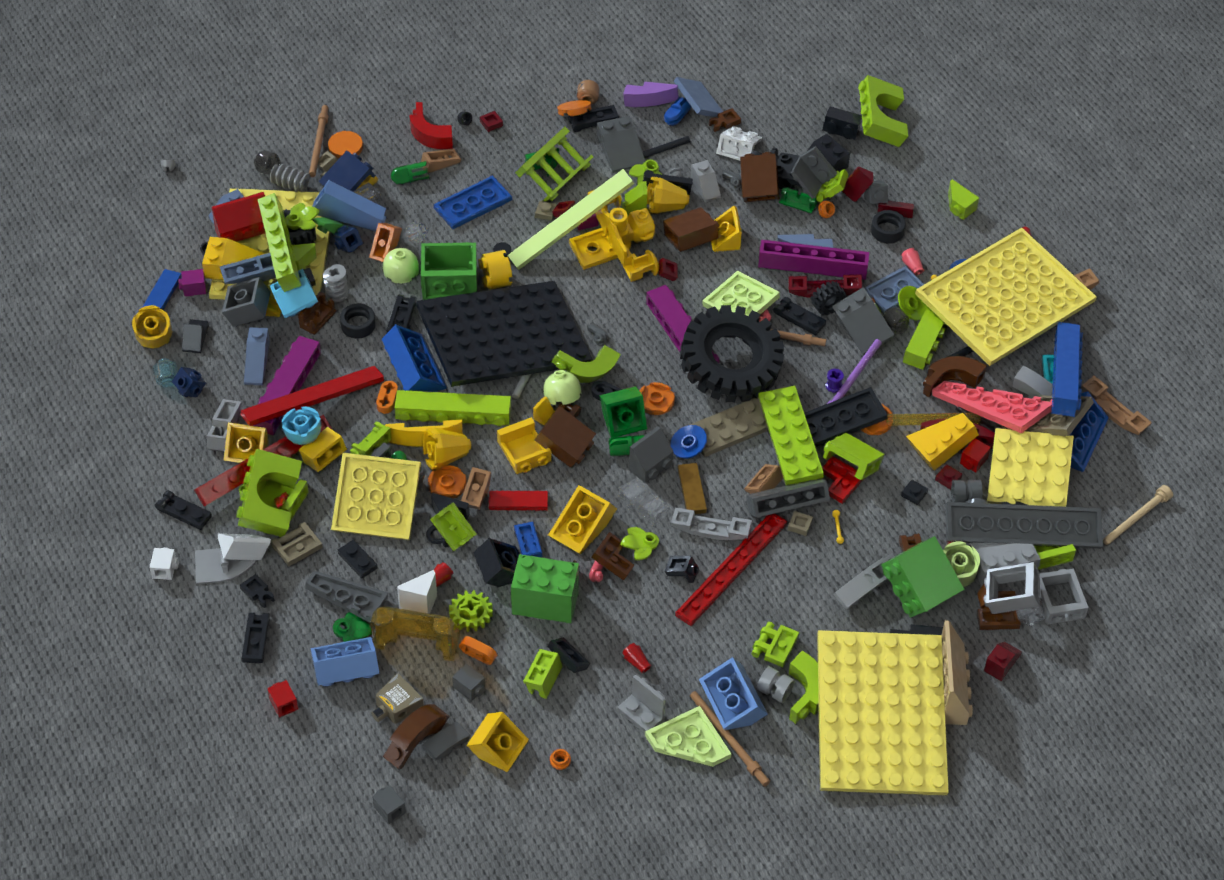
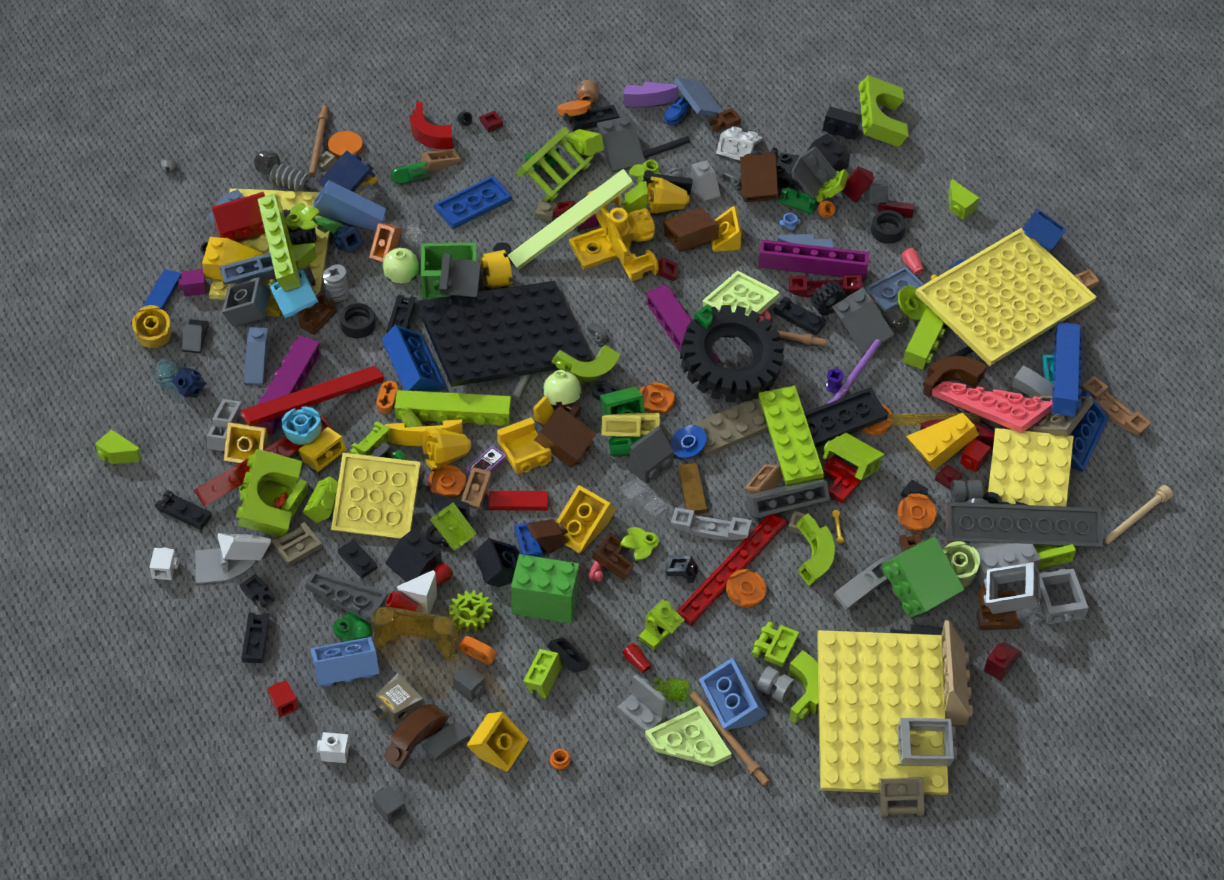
(117, 449): none -> lime slope
(322, 500): none -> lime brick
(333, 747): none -> white brick
(400, 601): none -> red cone
(409, 418): none -> lime cone
(413, 556): none -> black slope
(459, 277): none -> dark grey bracket
(488, 461): none -> tile
(549, 534): none -> reddish brown slope
(585, 142): none -> lime brick
(629, 424): none -> light yellow slope
(663, 616): none -> lime tile
(675, 688): none -> clear neon green plate
(704, 316): none -> green tile
(746, 588): none -> orange tile
(790, 221): none -> medium blue plate
(822, 549): none -> lime arch
(901, 789): none -> dark tan plate
(917, 512): none -> orange tile
(925, 724): none -> light grey window
(992, 498): none -> black tile
(1044, 229): none -> blue slope

